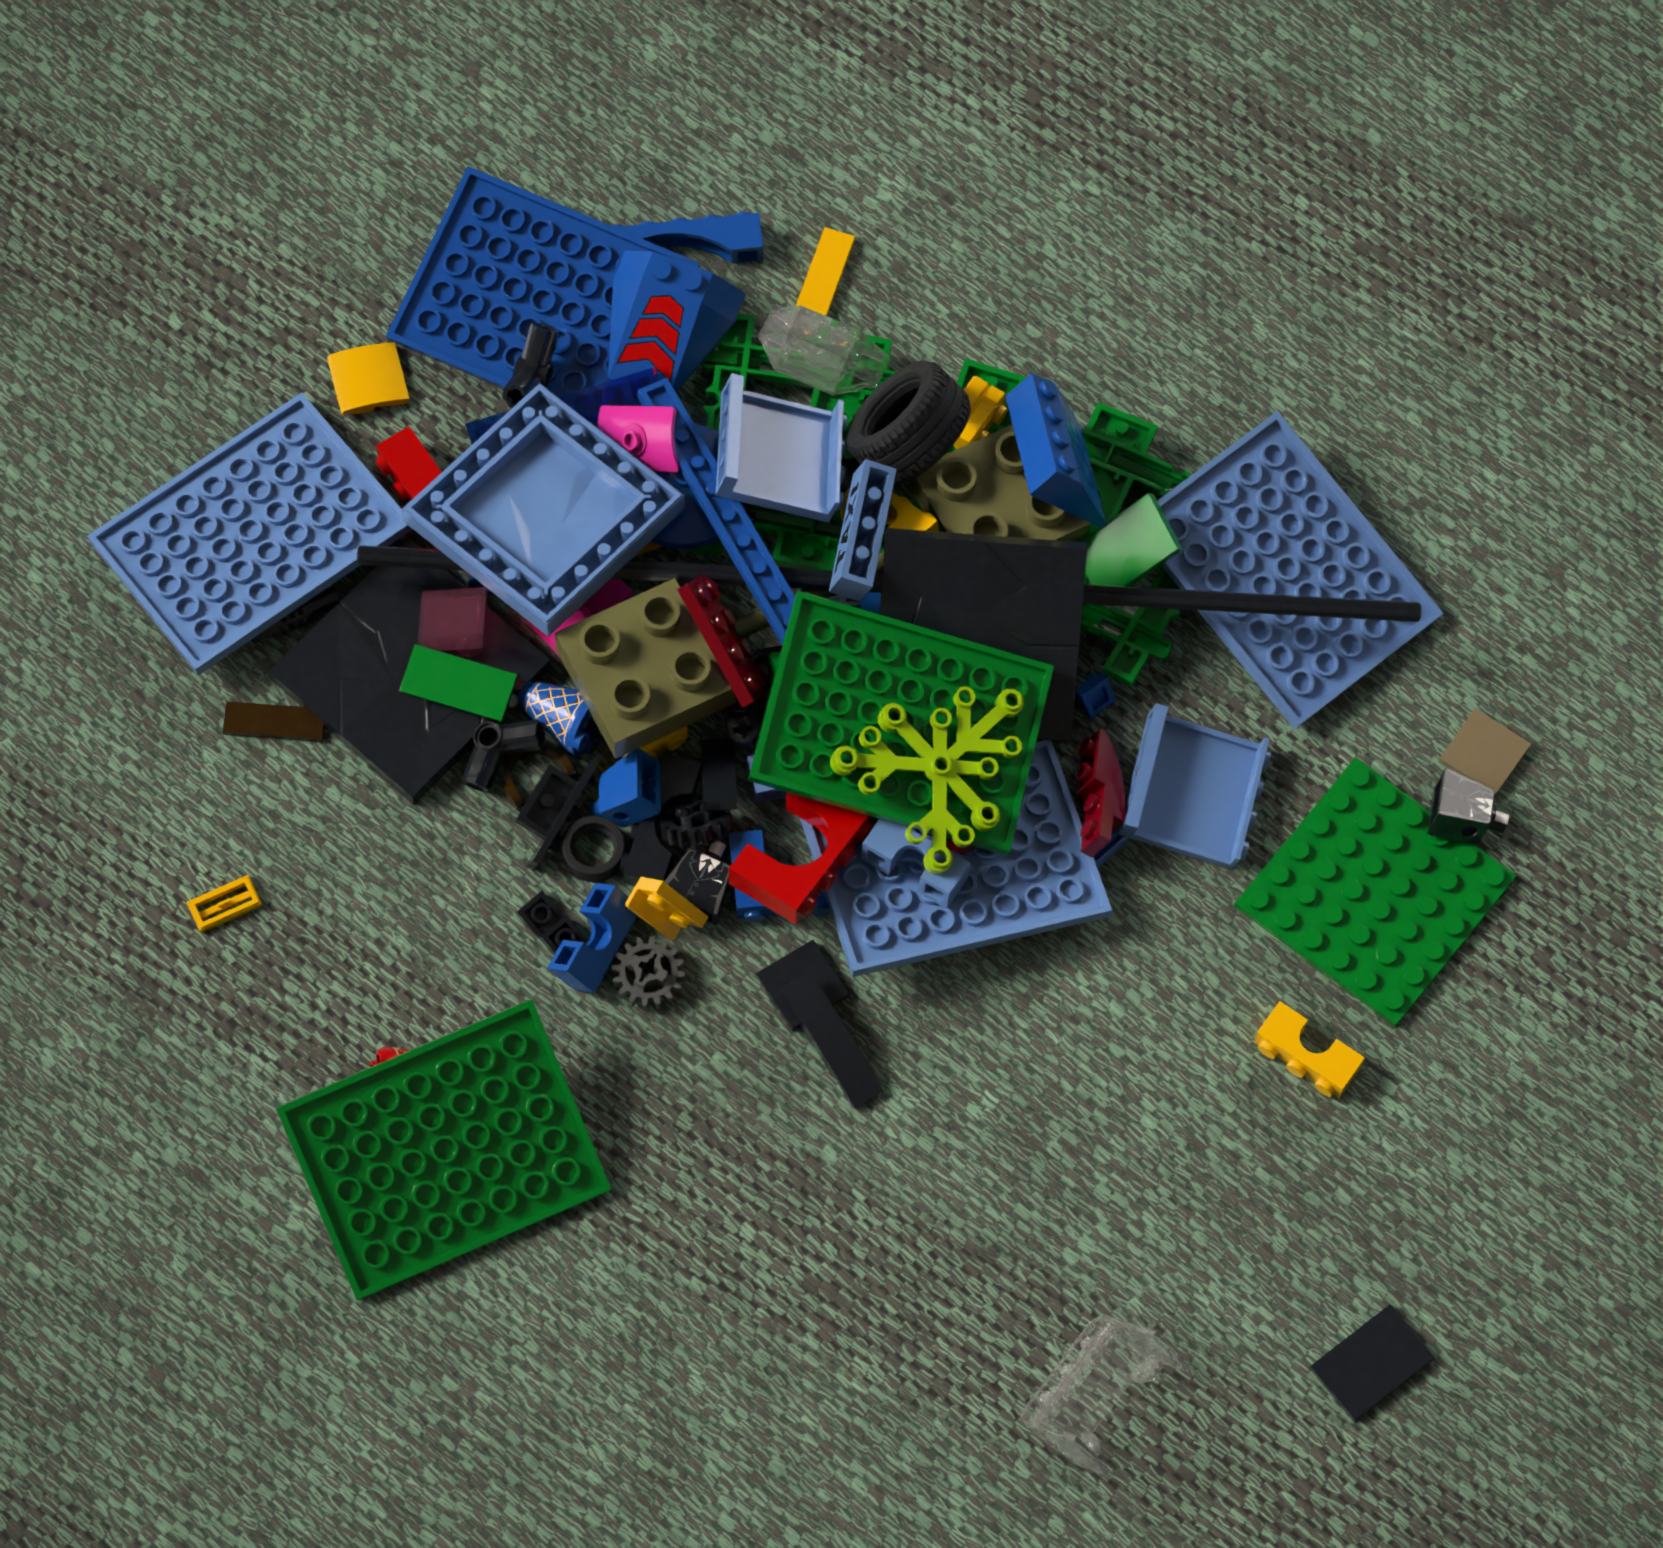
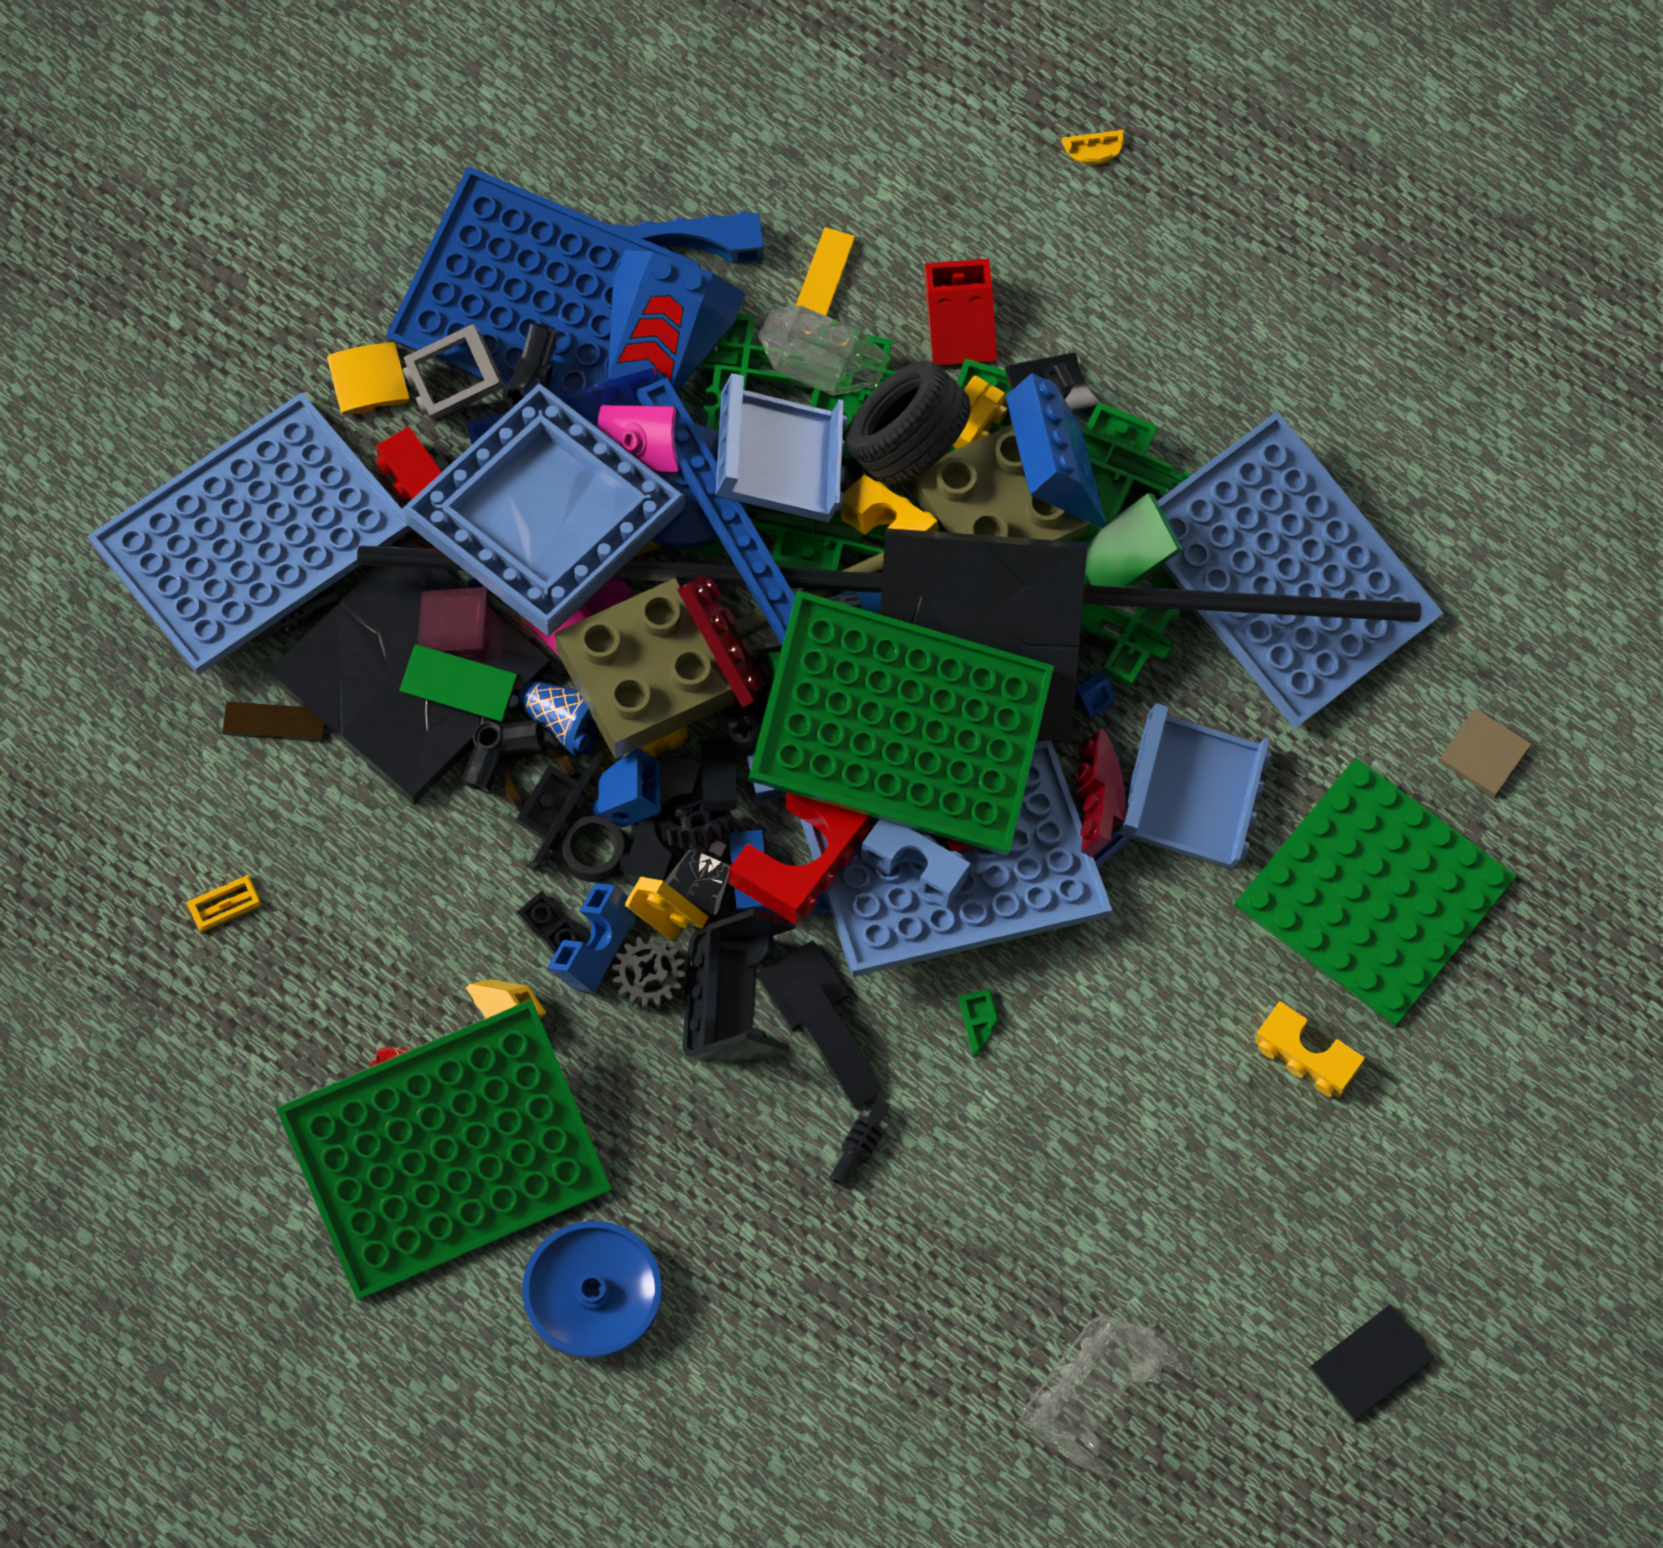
(484, 360): none -> light grey window
(495, 996): none -> yellow slope
(592, 1290): none -> blue dish
(722, 988): none -> black windscreen
(860, 1143): none -> black hinge
(862, 530): medium blue brick -> none
(960, 312): none -> red slope
(967, 740): lime plant -> none
(978, 1017): none -> green tile
(1063, 372): none -> black shield
(1094, 148): none -> yellow tile
(1463, 809): black torso -> none

